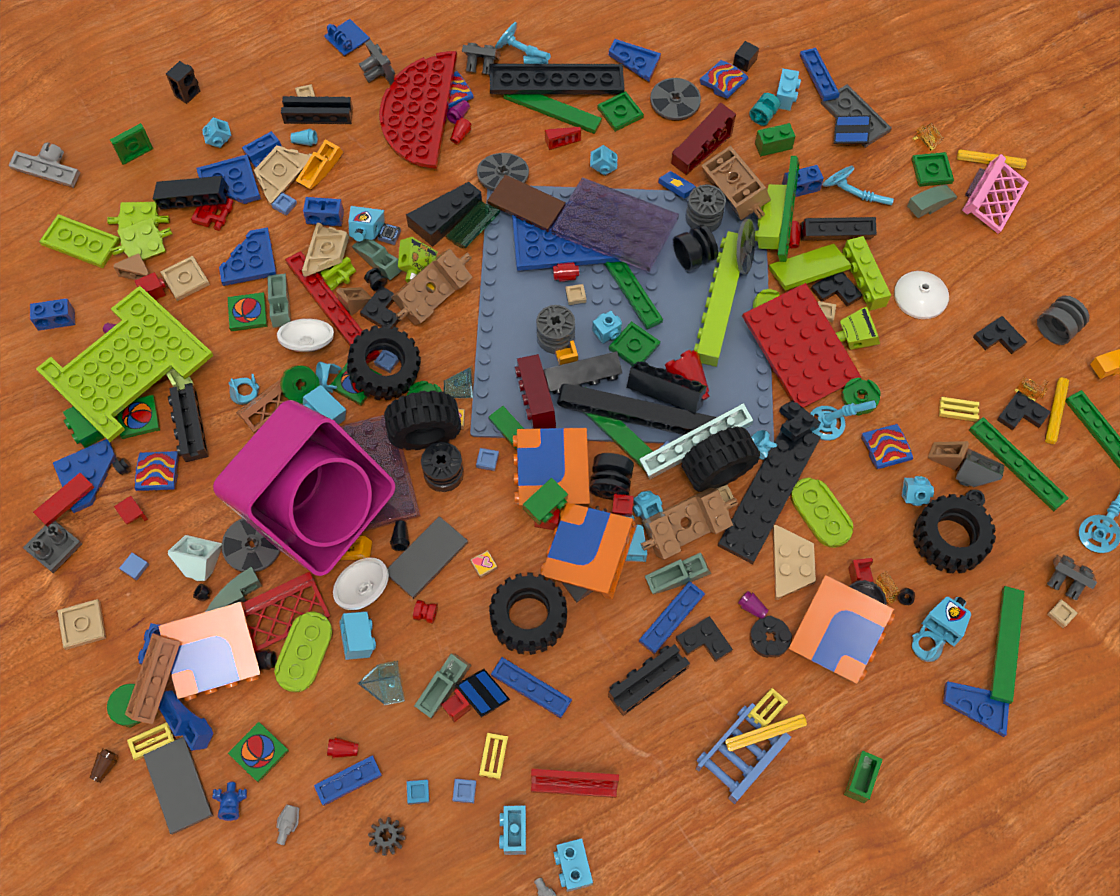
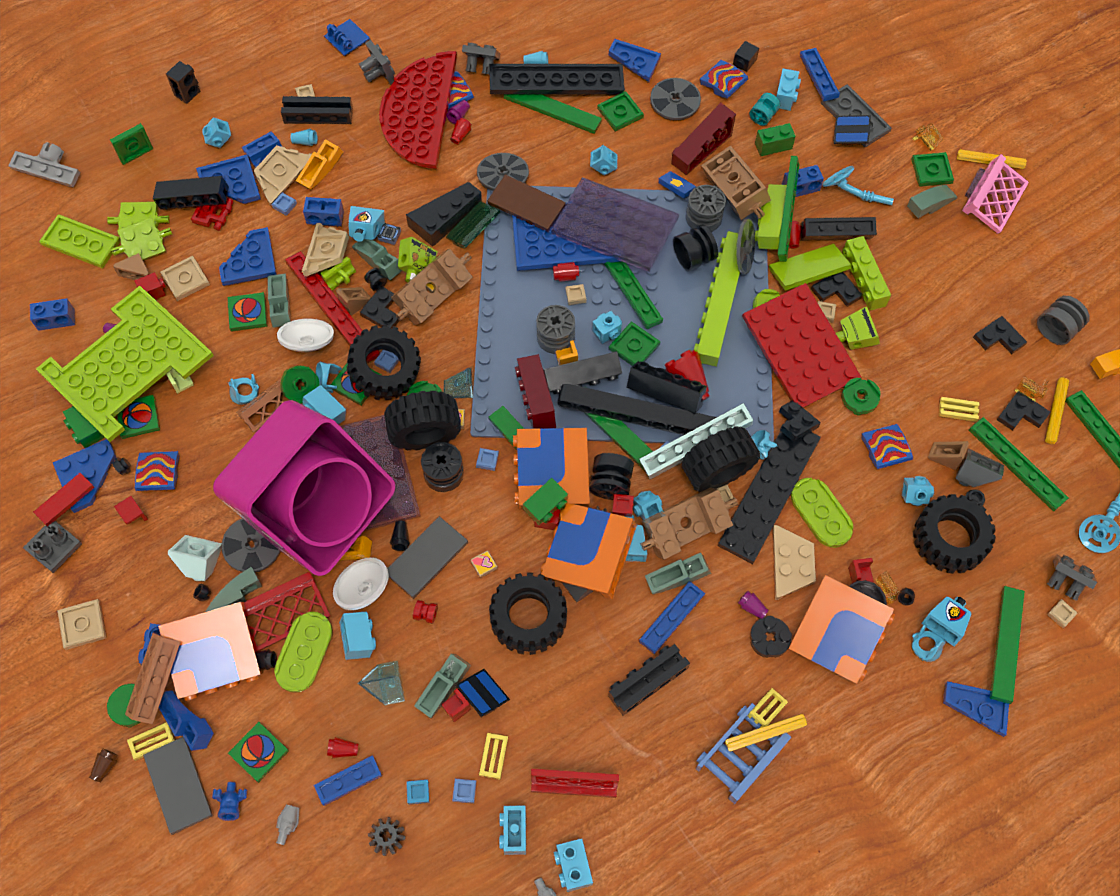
(134, 566): medium blue tile -> none
(188, 422): black brick -> none
(509, 38): medium azure dish -> none
(531, 687): blue tile -> none
(562, 136): red slope -> none
(705, 634): black plate -> none
(829, 419): medium azure dish -> none
(863, 777): green piece -> none
(918, 301): white dish -> none

